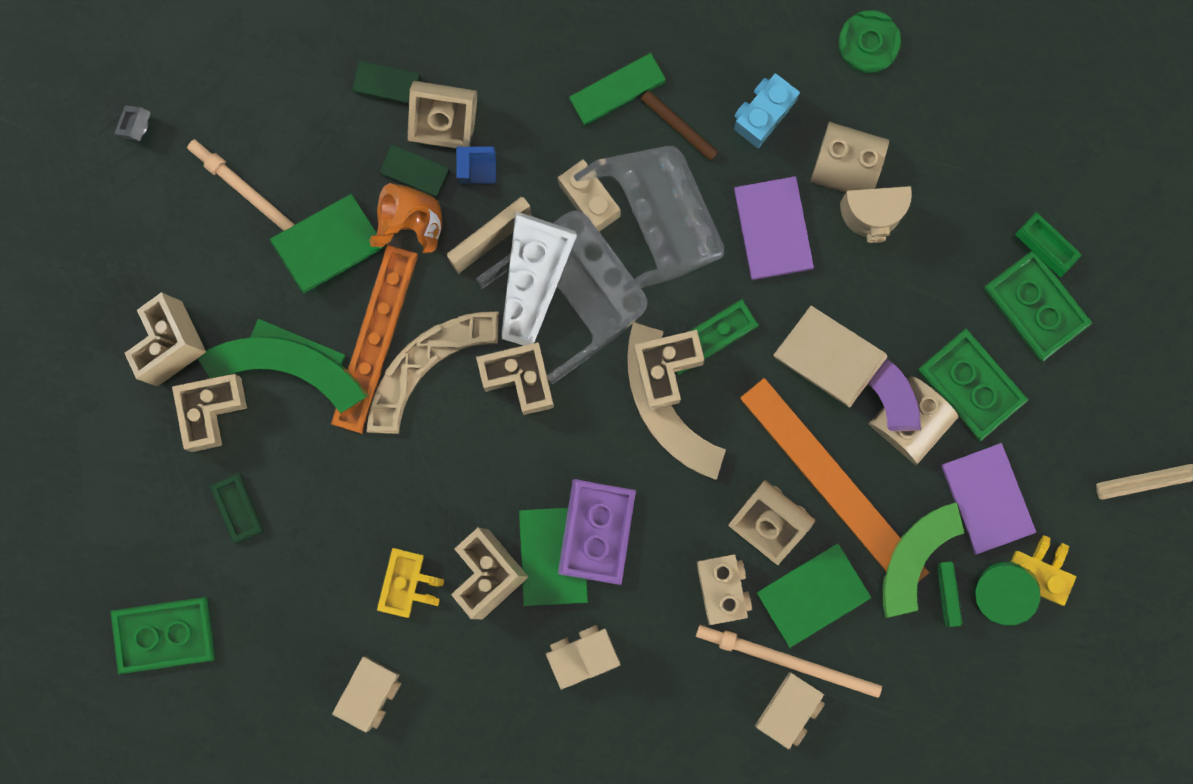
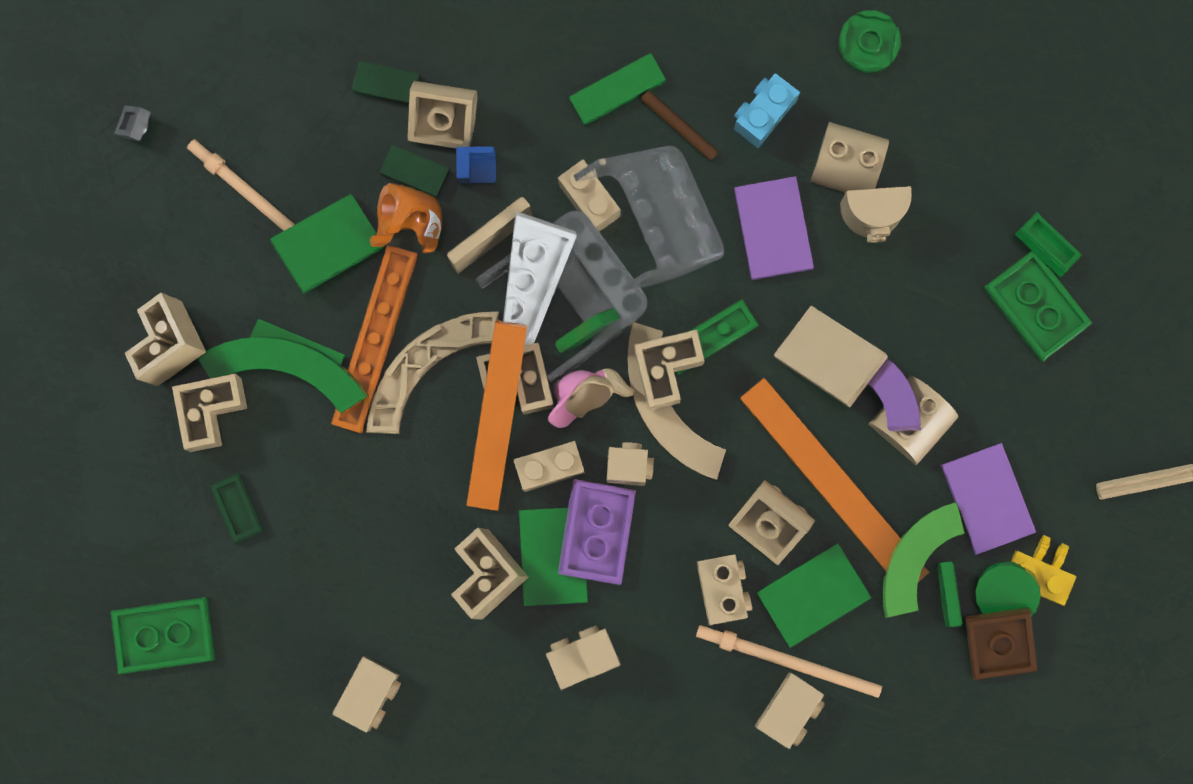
(401, 584): yellow hinge -> none
(496, 415): none -> orange tile
(549, 466): none -> tan brick
(583, 392): none -> tan hair
(587, 330): none -> green tile
(629, 465): none -> tan brick
(973, 384): green tile -> none
(1001, 643): none -> reddish brown tile

